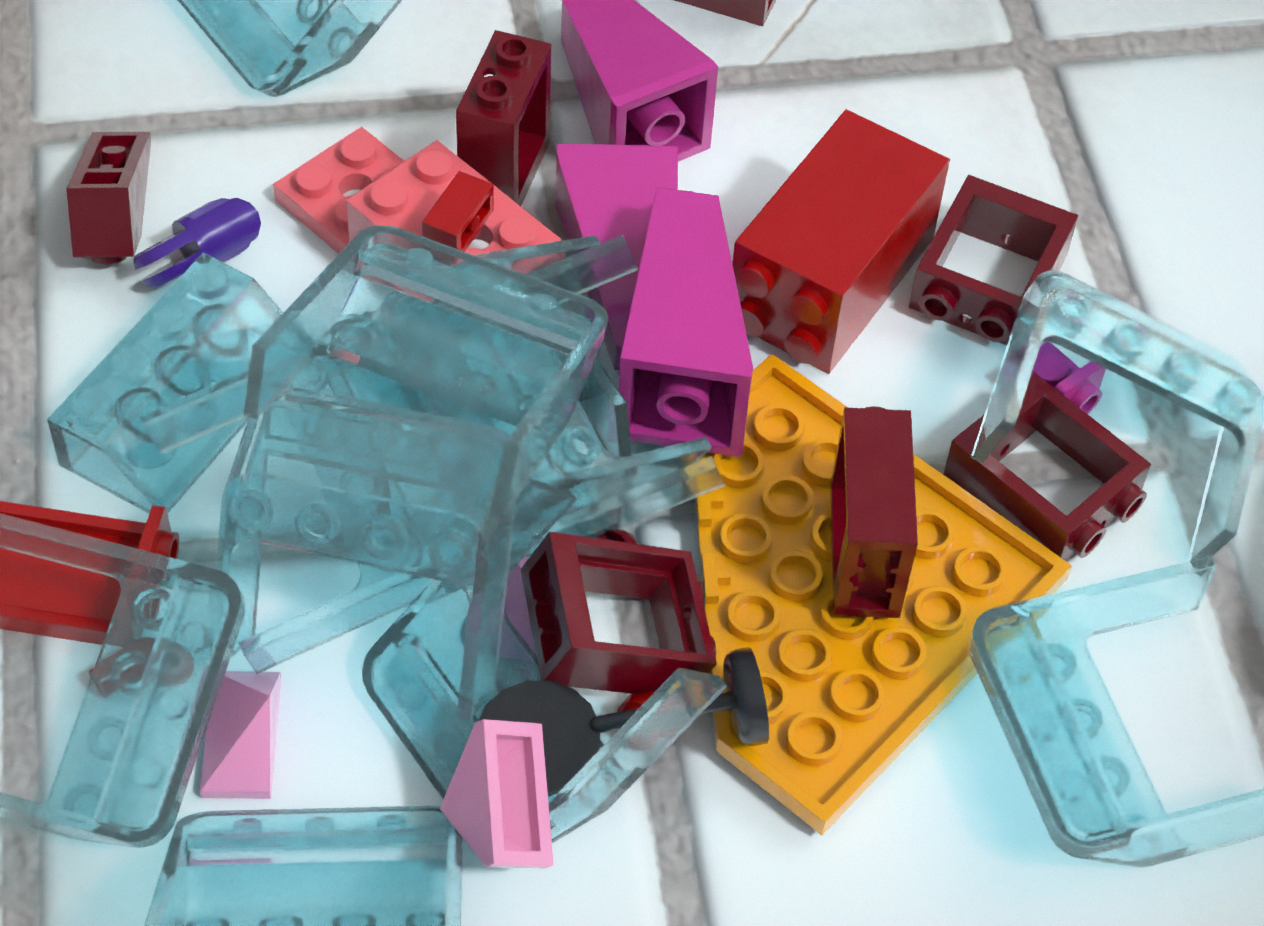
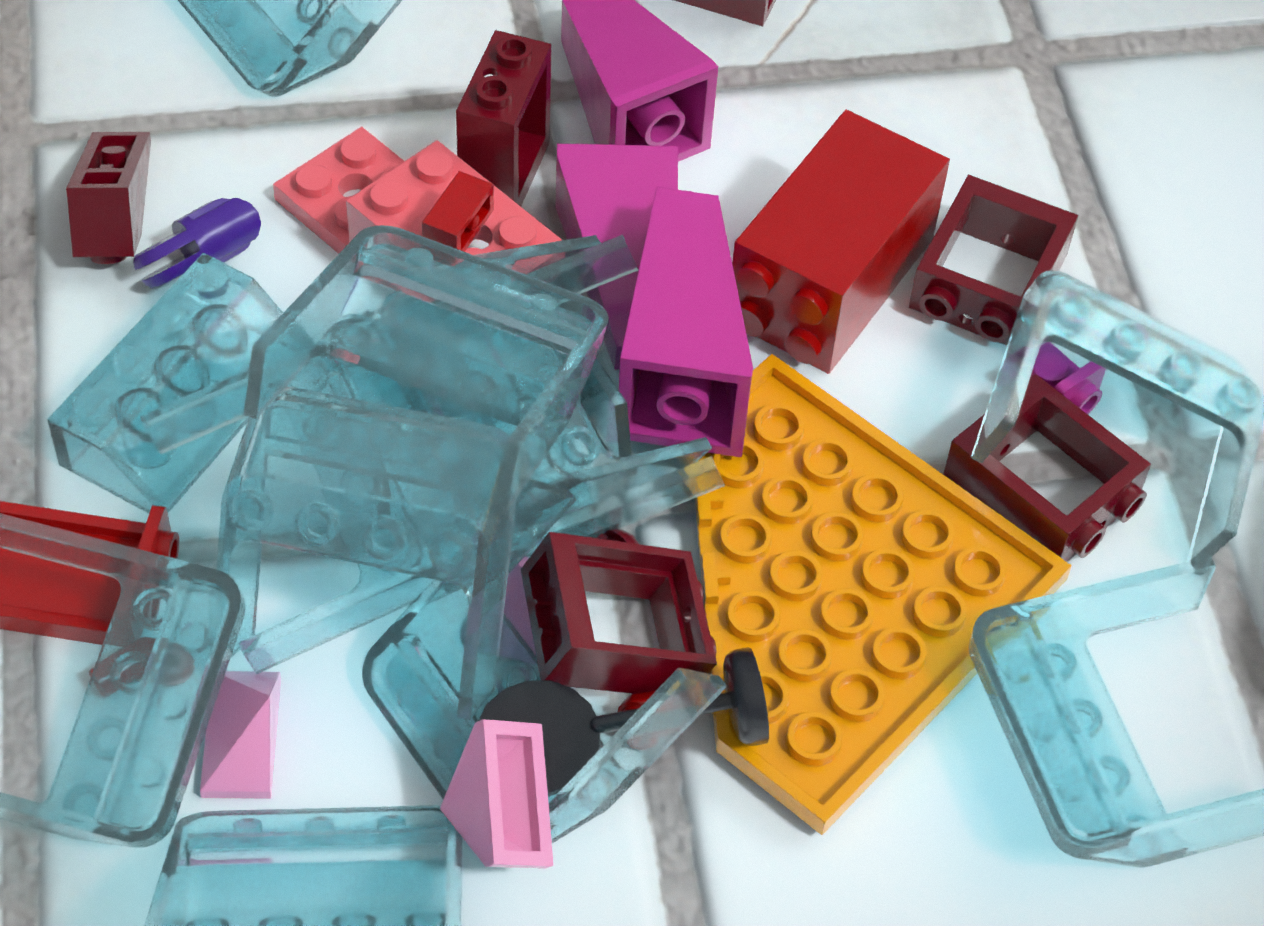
(873, 512): dark red window -> none

